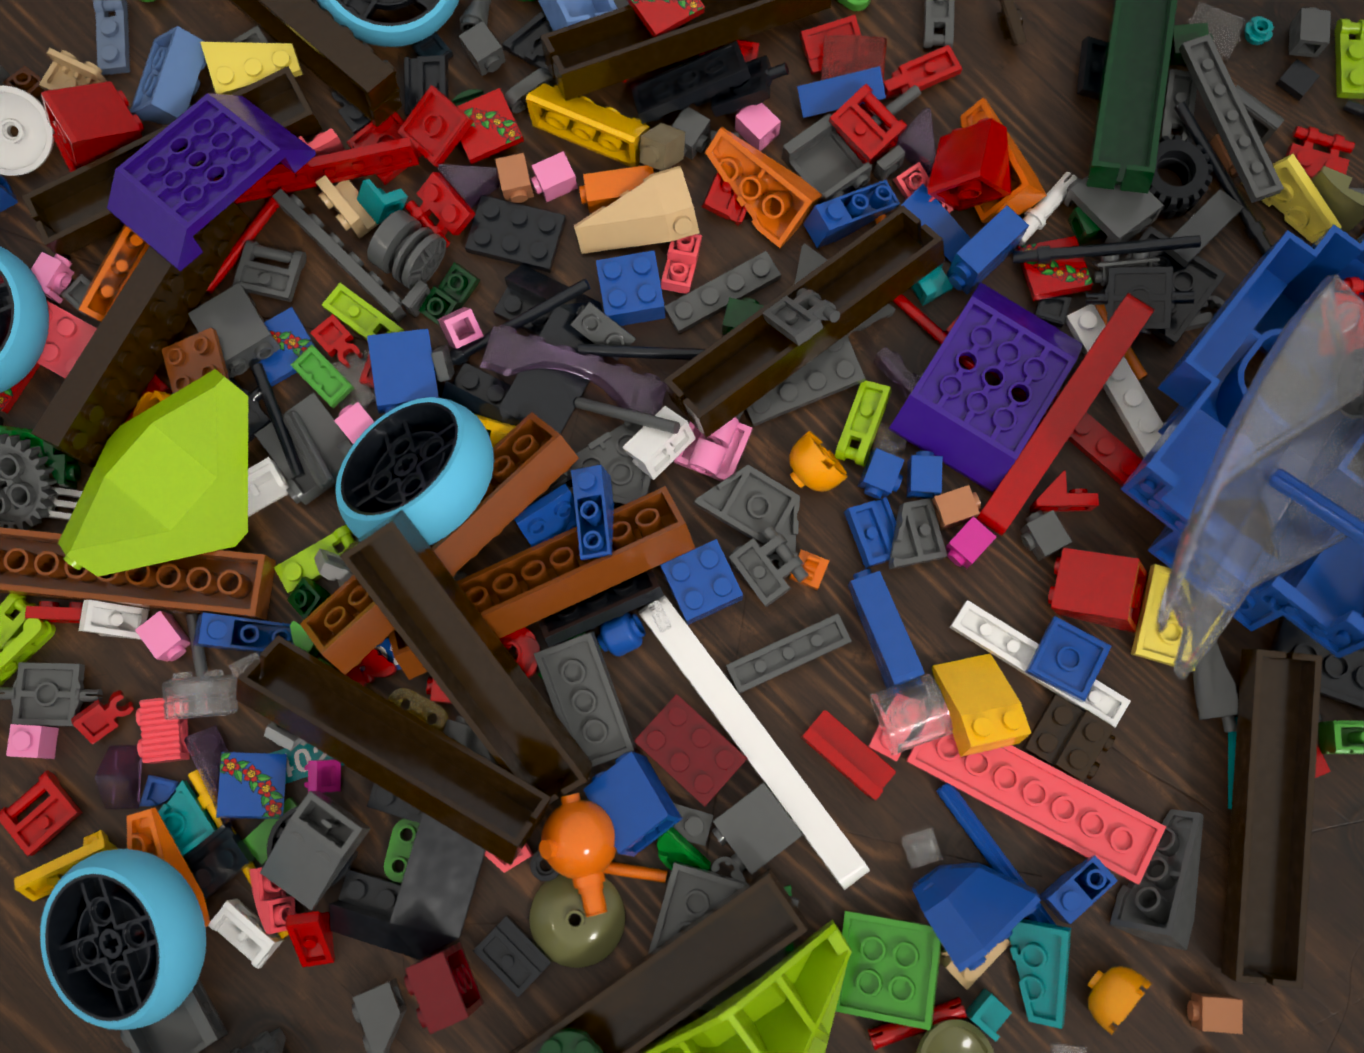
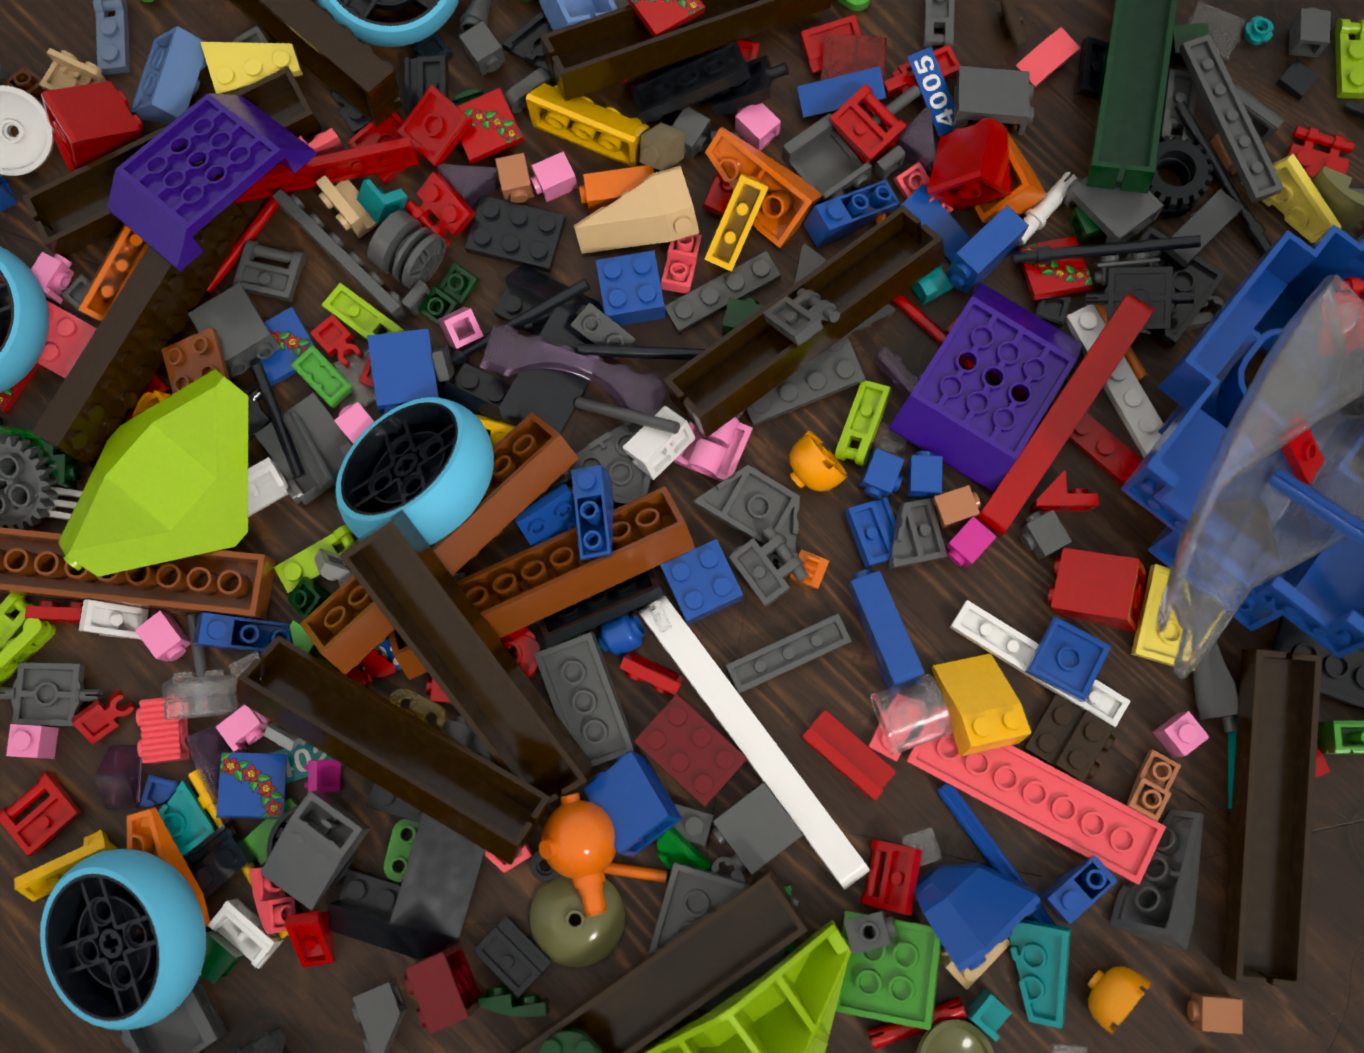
(220, 958): none -> dark green brick
(242, 728): none -> bright pink brick
(504, 1002): none -> dark green slope
(644, 669): none -> red plate
(736, 222): none -> yellow brick
(871, 931): none -> dark grey brick
(898, 877): none -> red plate
(933, 89): none -> blue sticker
(993, 94): none -> dark grey panel
(1048, 56): none -> coral slope
(1153, 784): none -> nougat slope
(1181, 734): none -> bright pink brick
(1303, 456): none -> red plate

